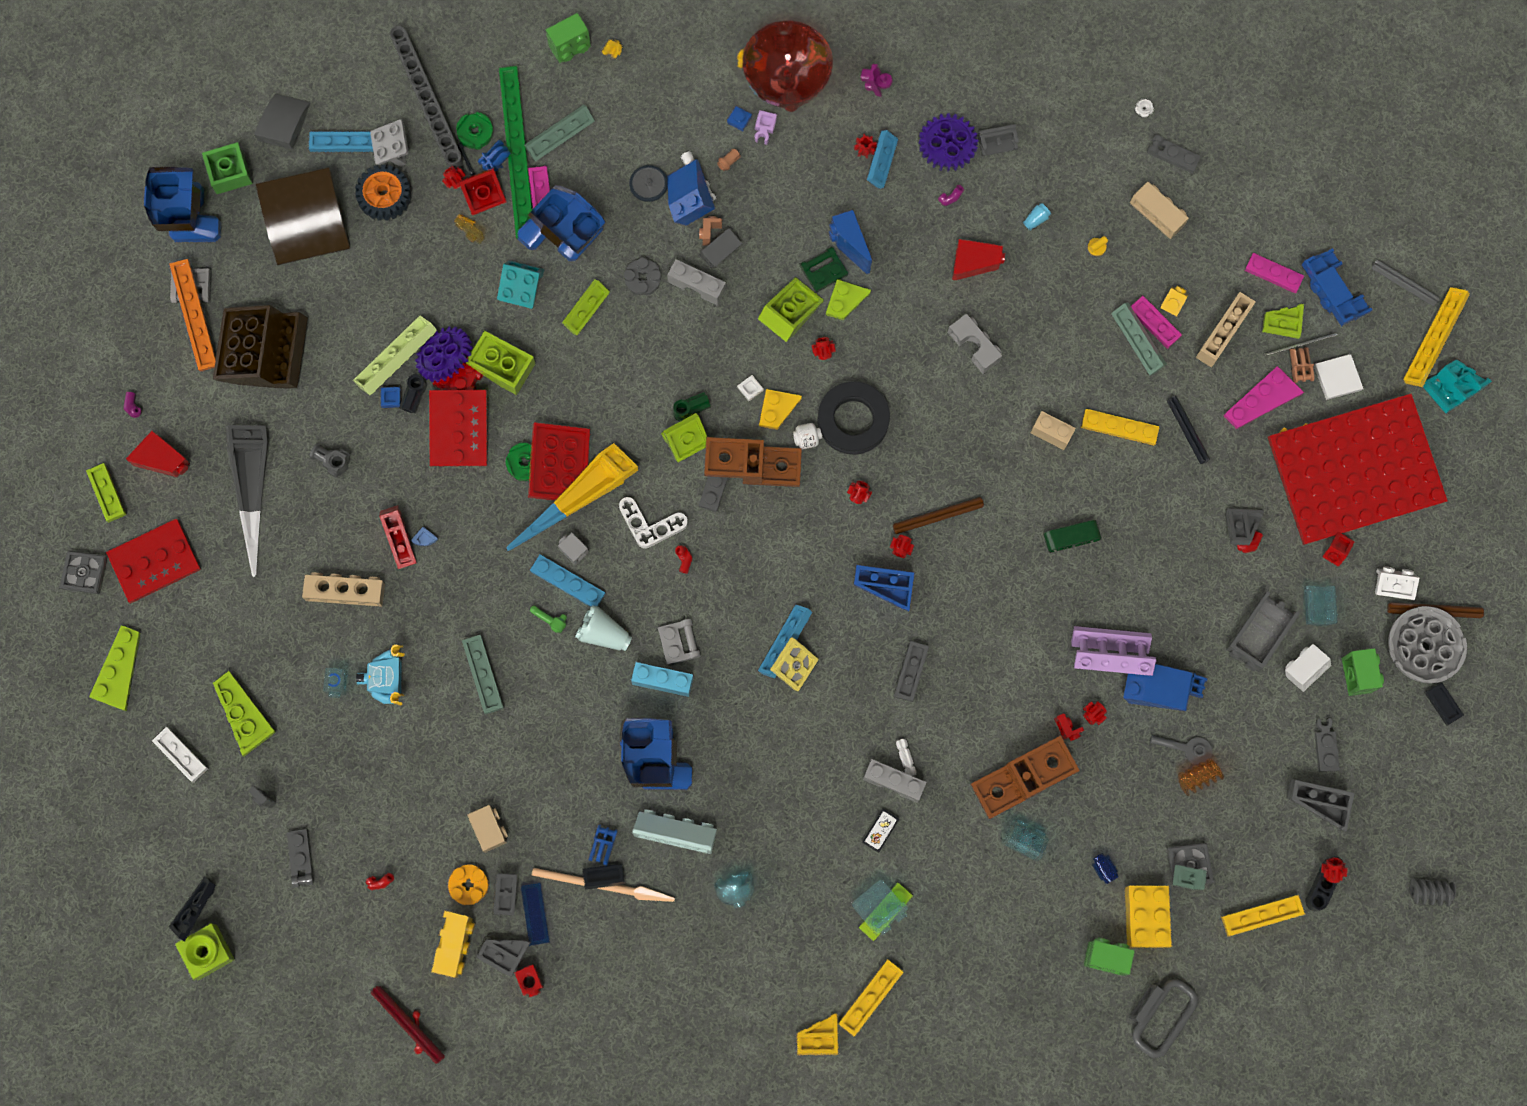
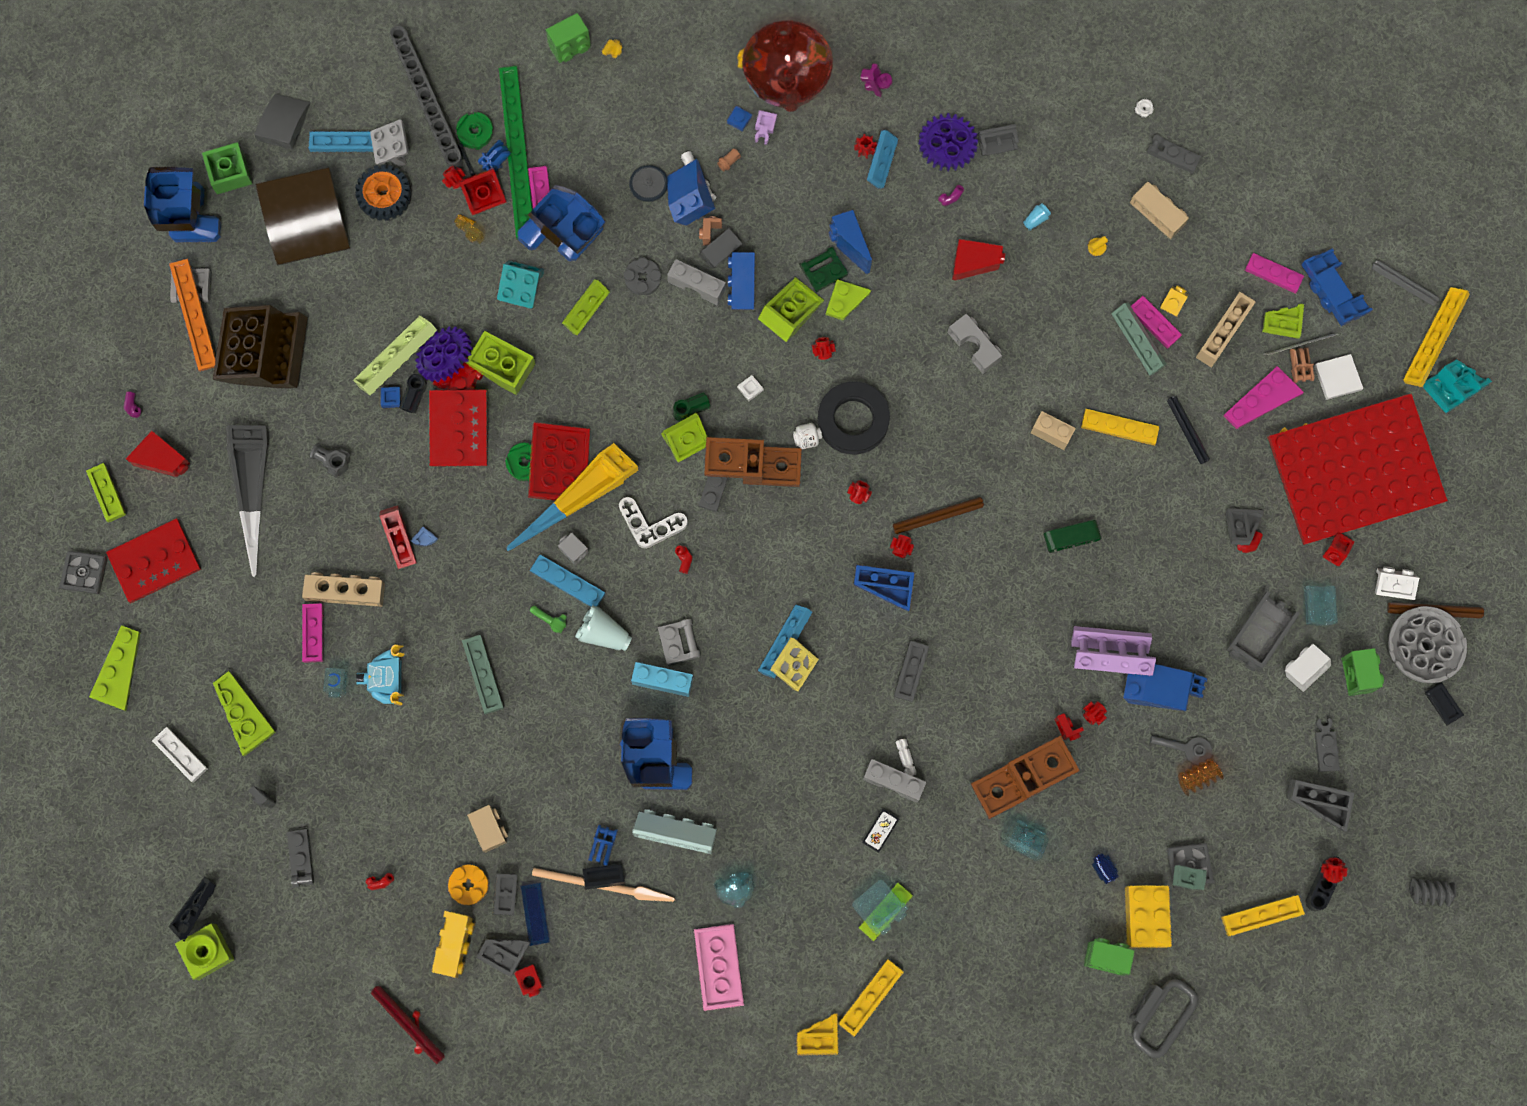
(312, 633): none -> dark pink plate
(559, 133): sand green plate -> none
(718, 967): none -> bright pink tile
(741, 281): none -> blue wedge
(777, 408): yellow wing -> none

